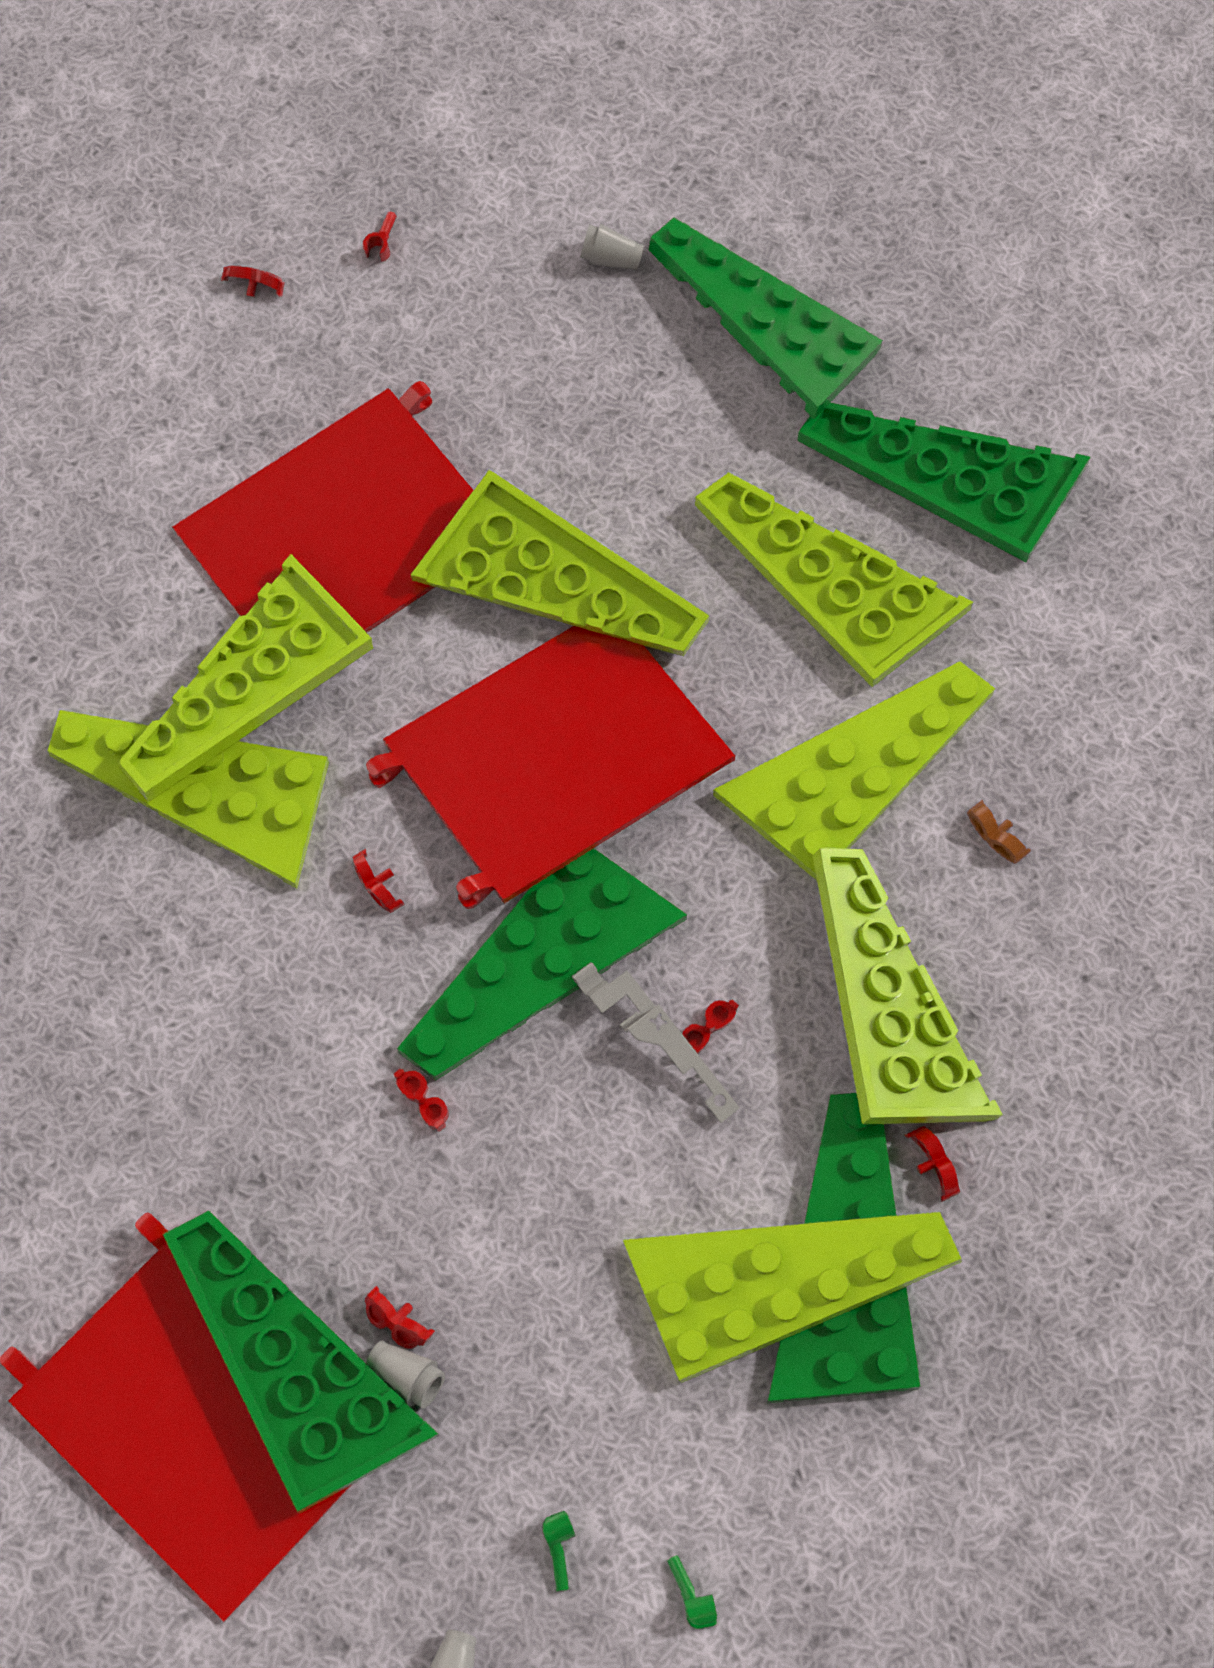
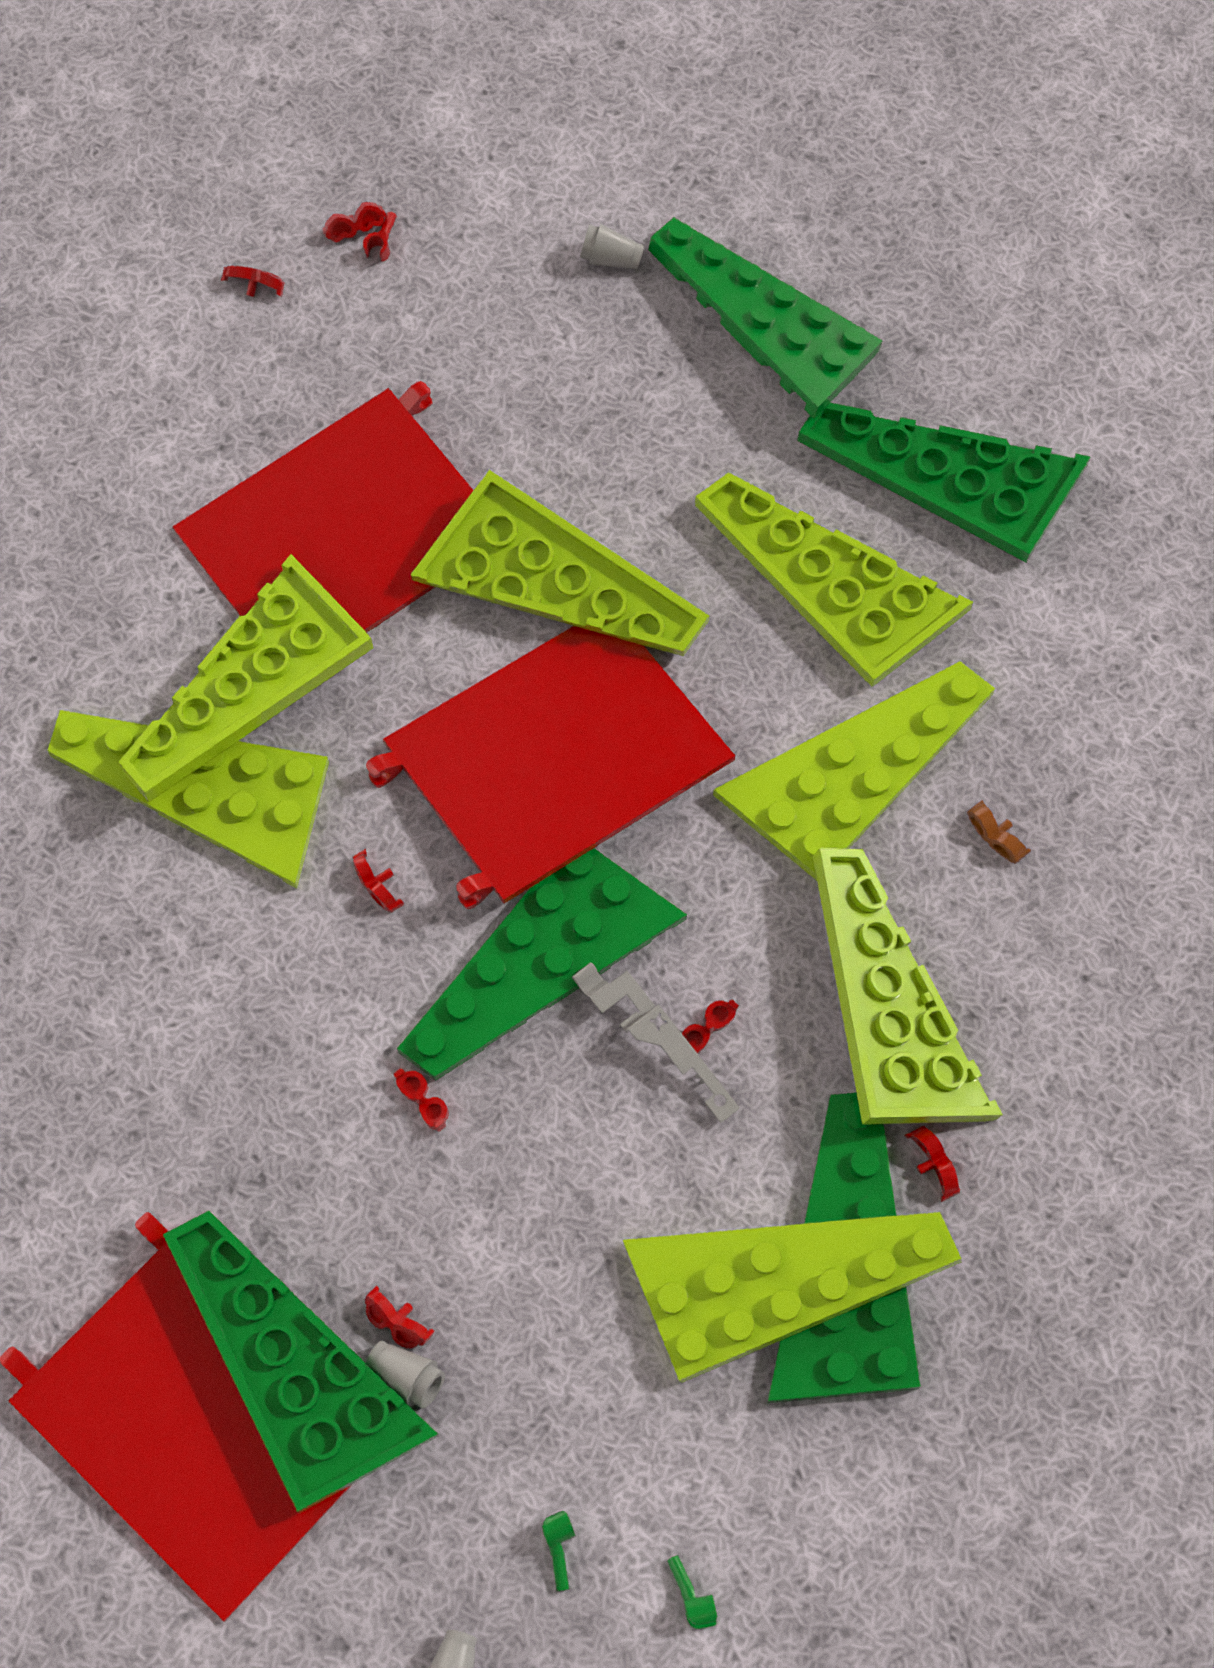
(344, 226): none -> red piece

